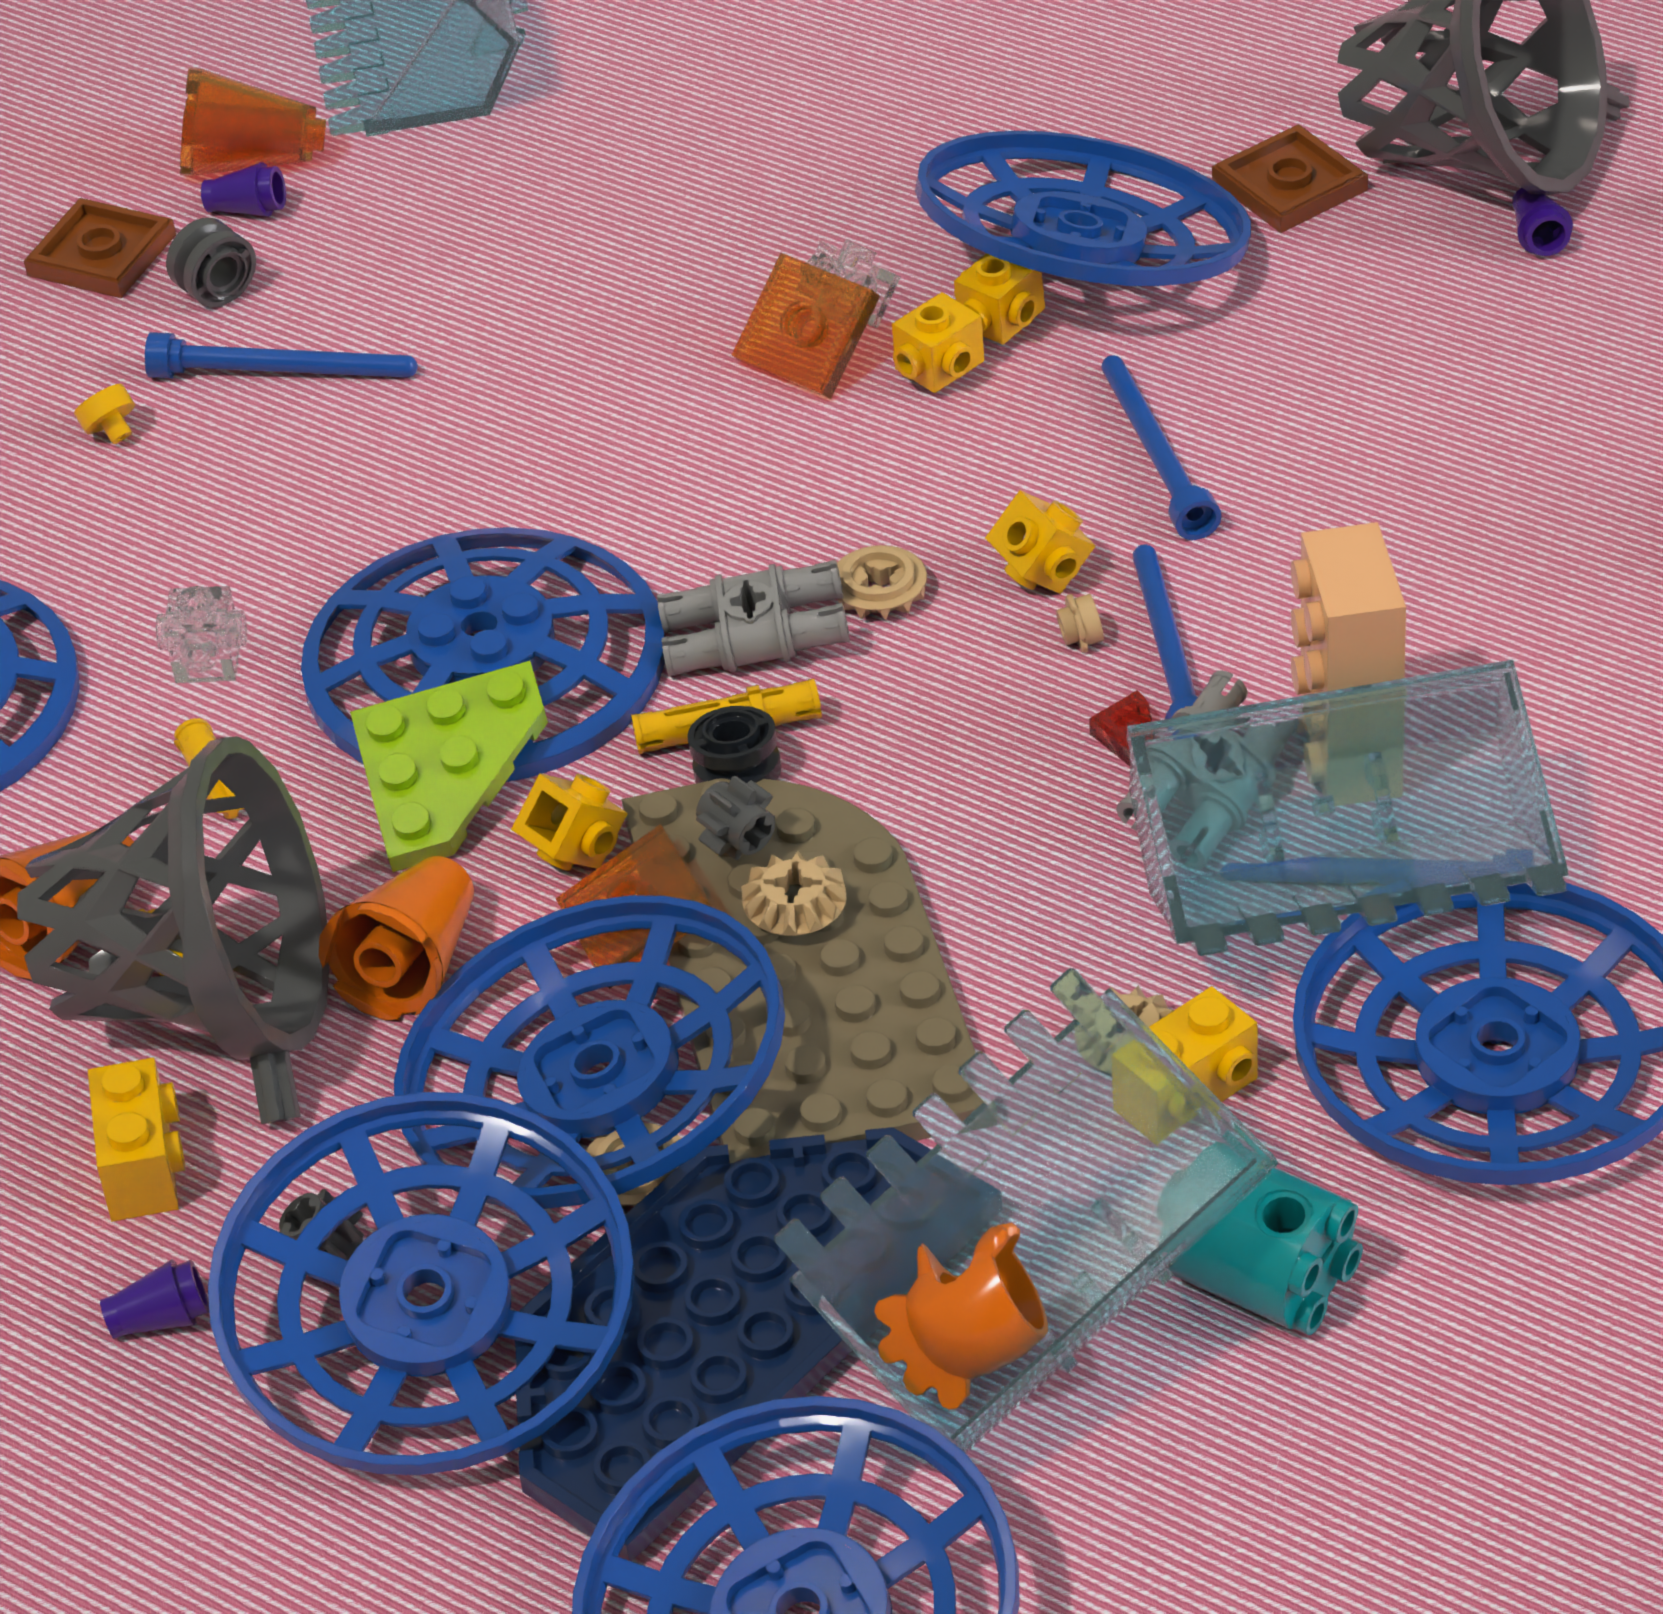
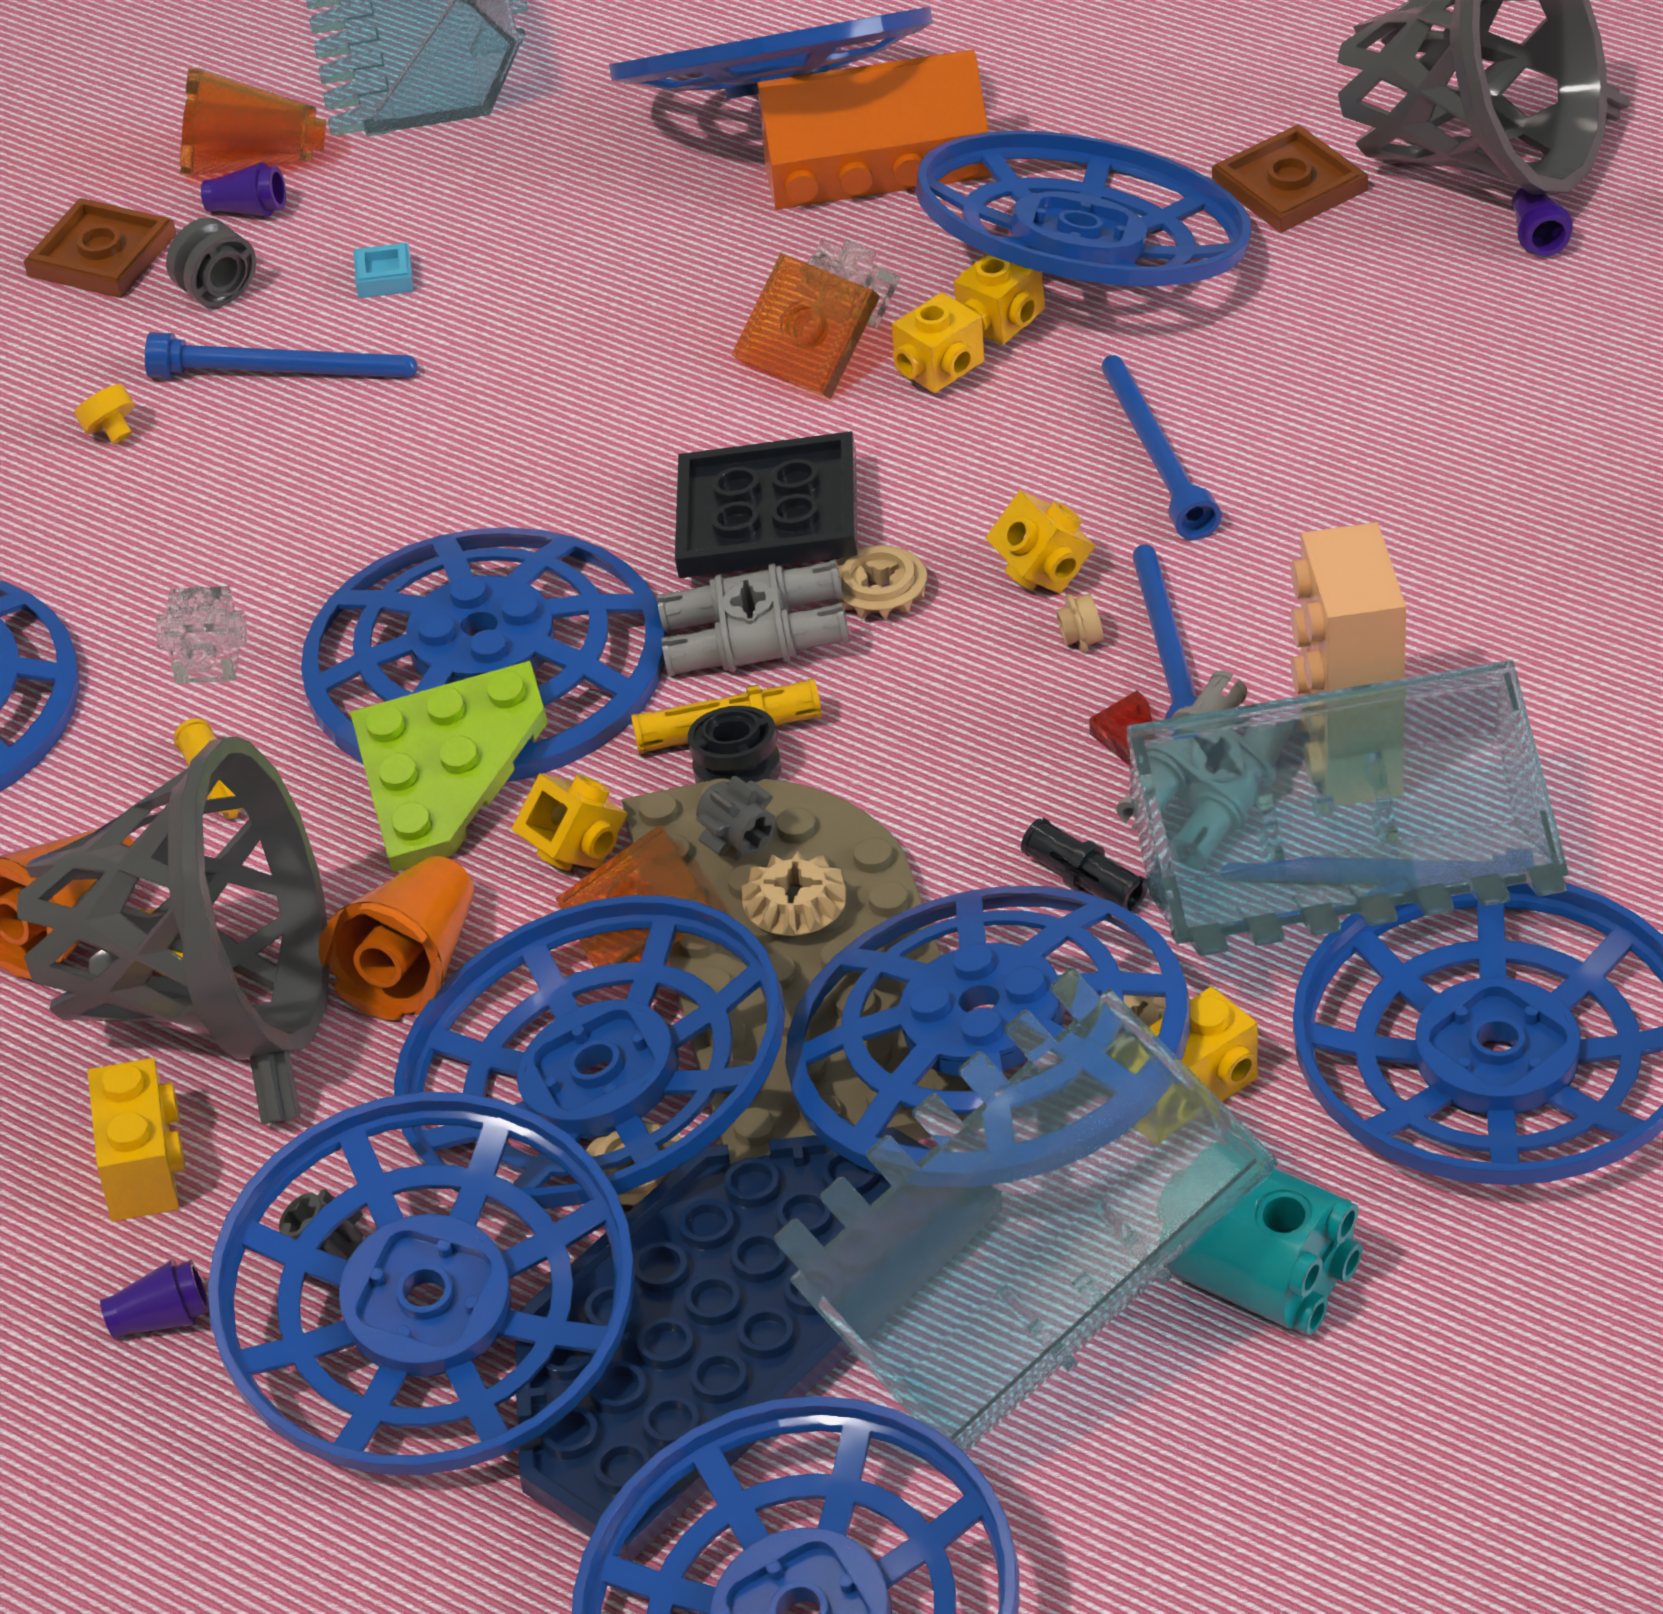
(383, 270): none -> medium azure tile
(743, 63): none -> blue dish
(766, 505): none -> black plate
(867, 127): none -> orange slope
(943, 992): none -> blue dish
(965, 1323): orange piece -> none
(1083, 865): none -> black pin

